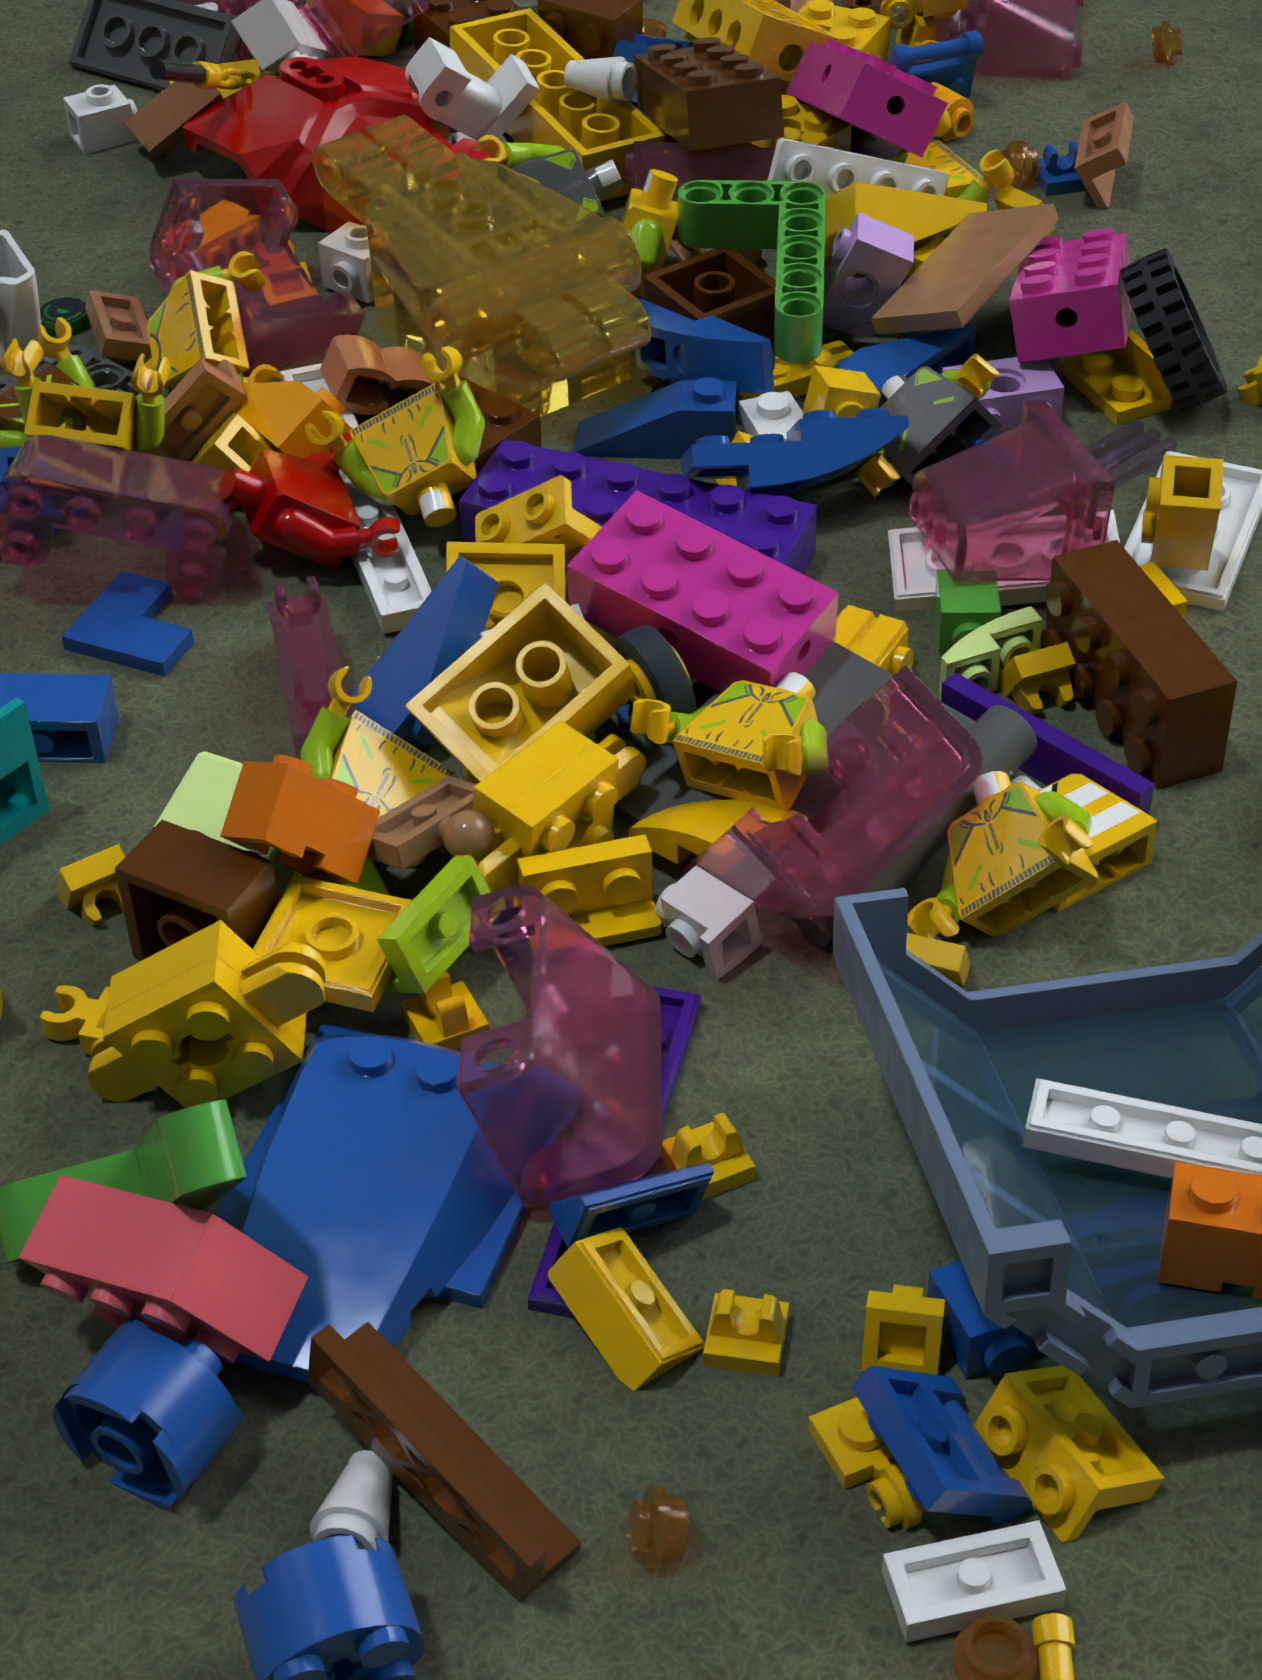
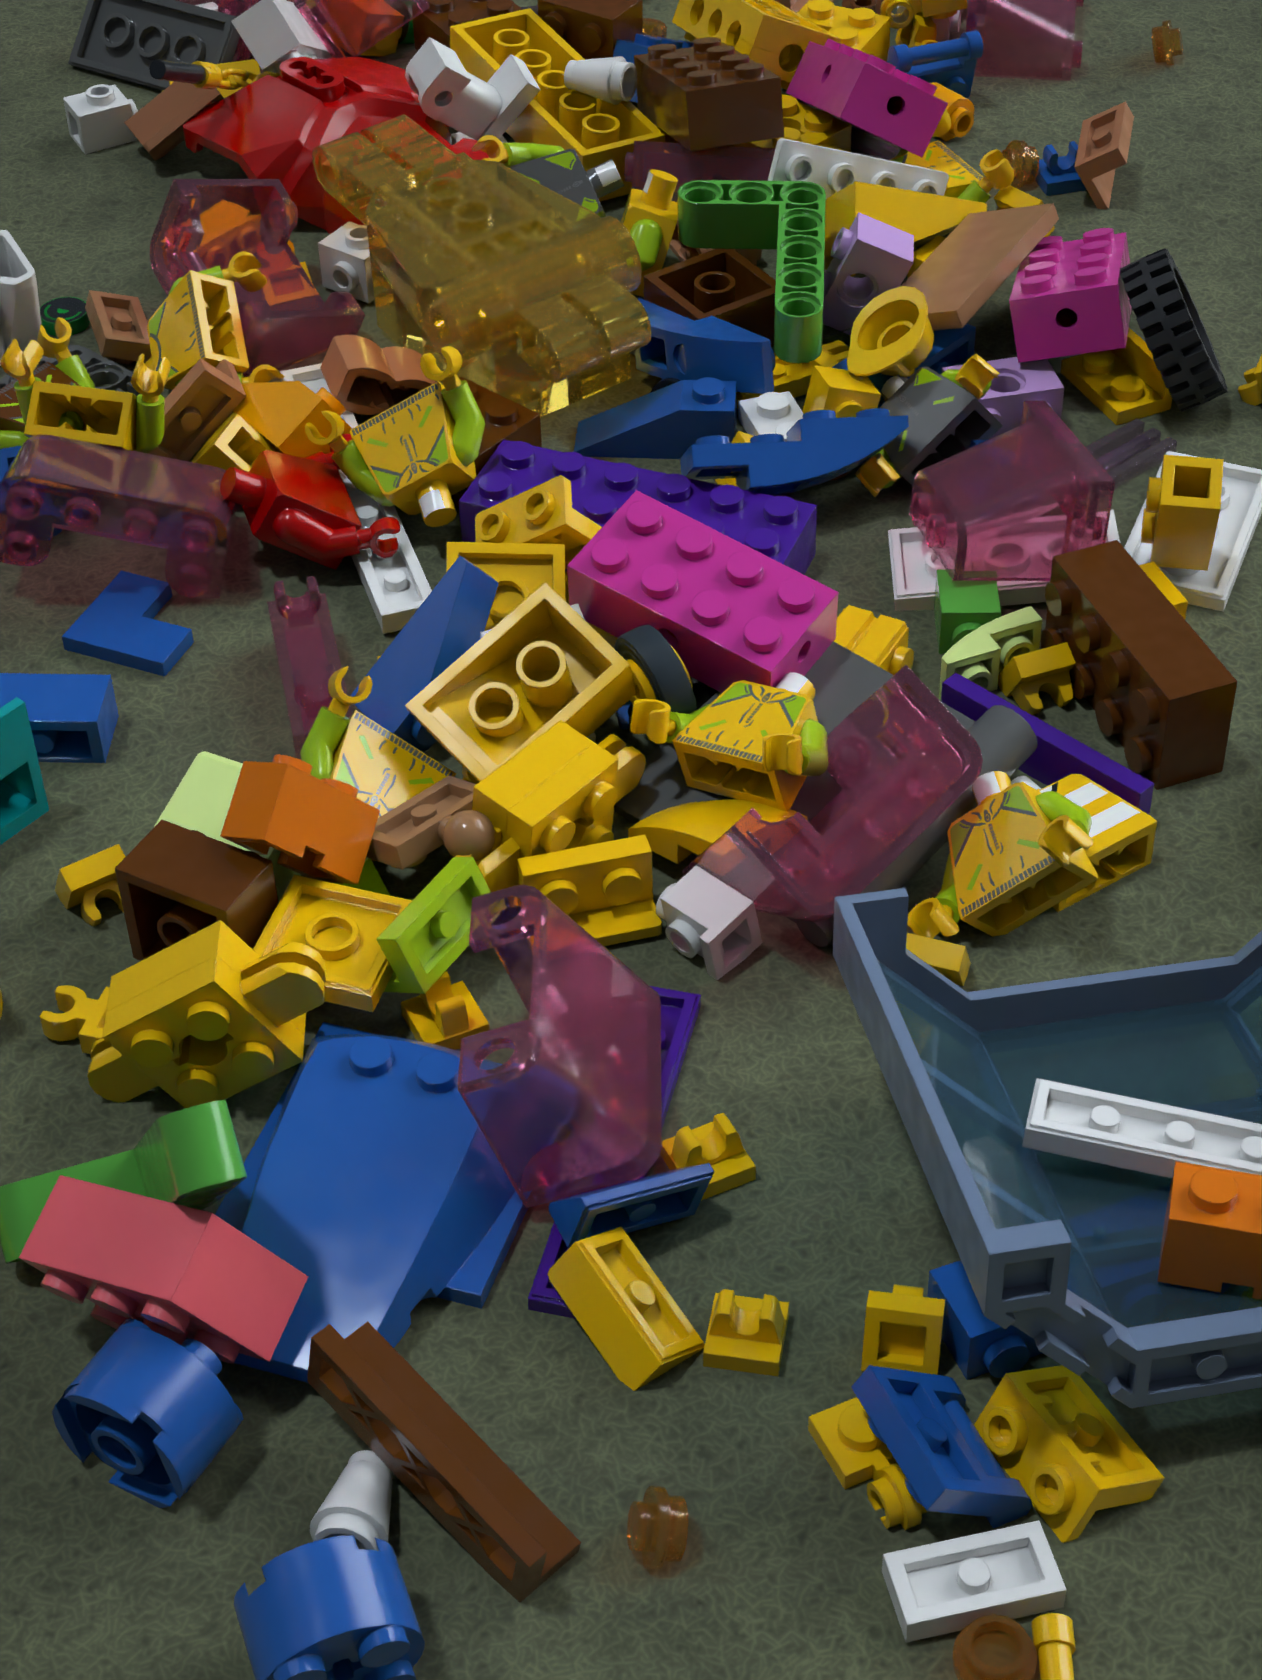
(891, 334): none -> yellow piece

